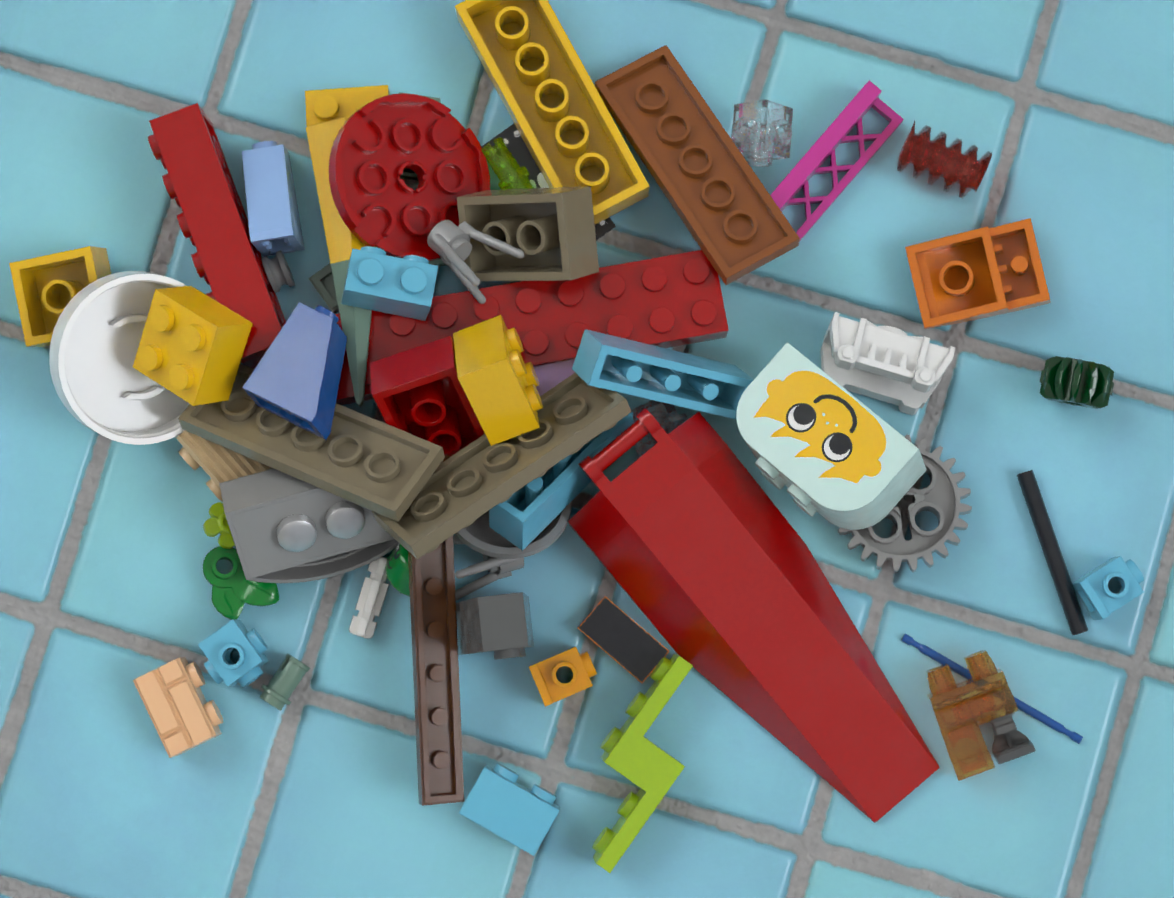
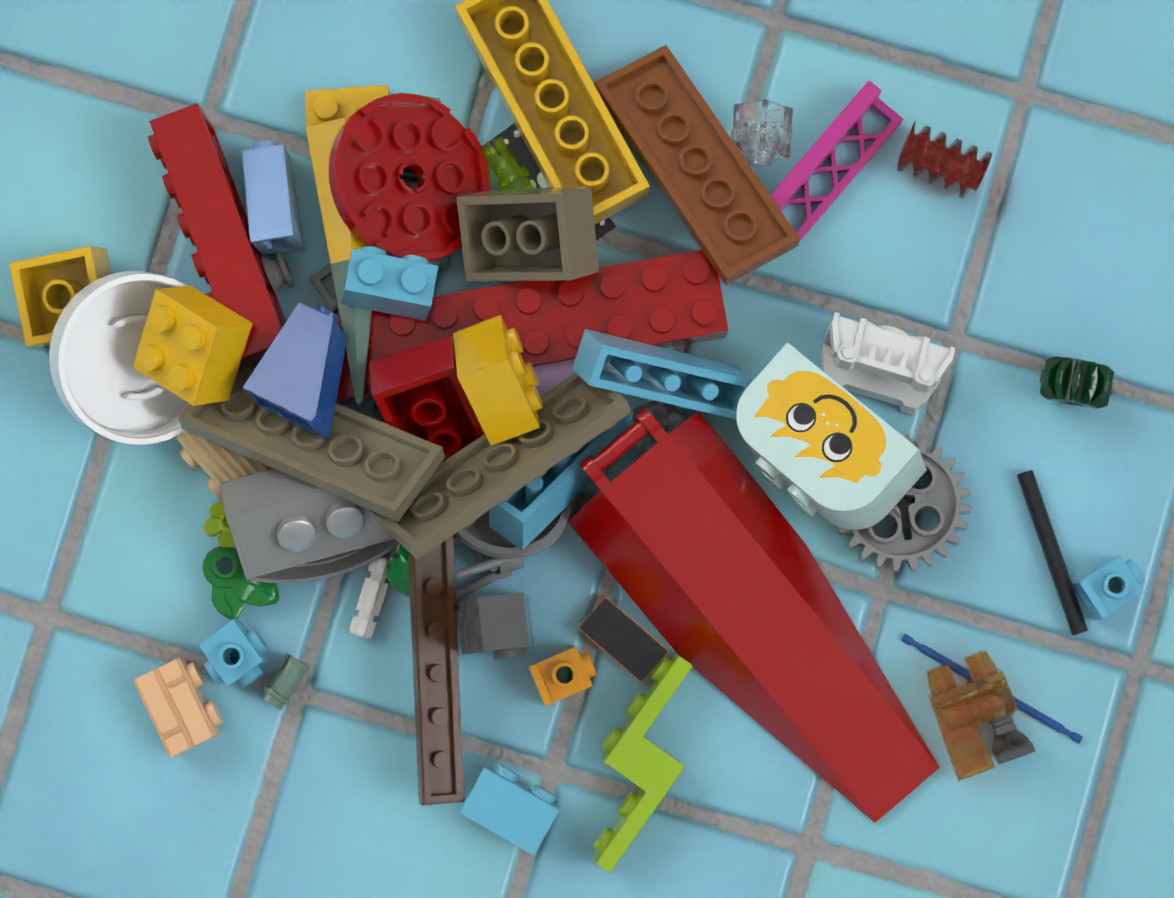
(454, 246): light grey plant -> none
(978, 274): orange slope -> none

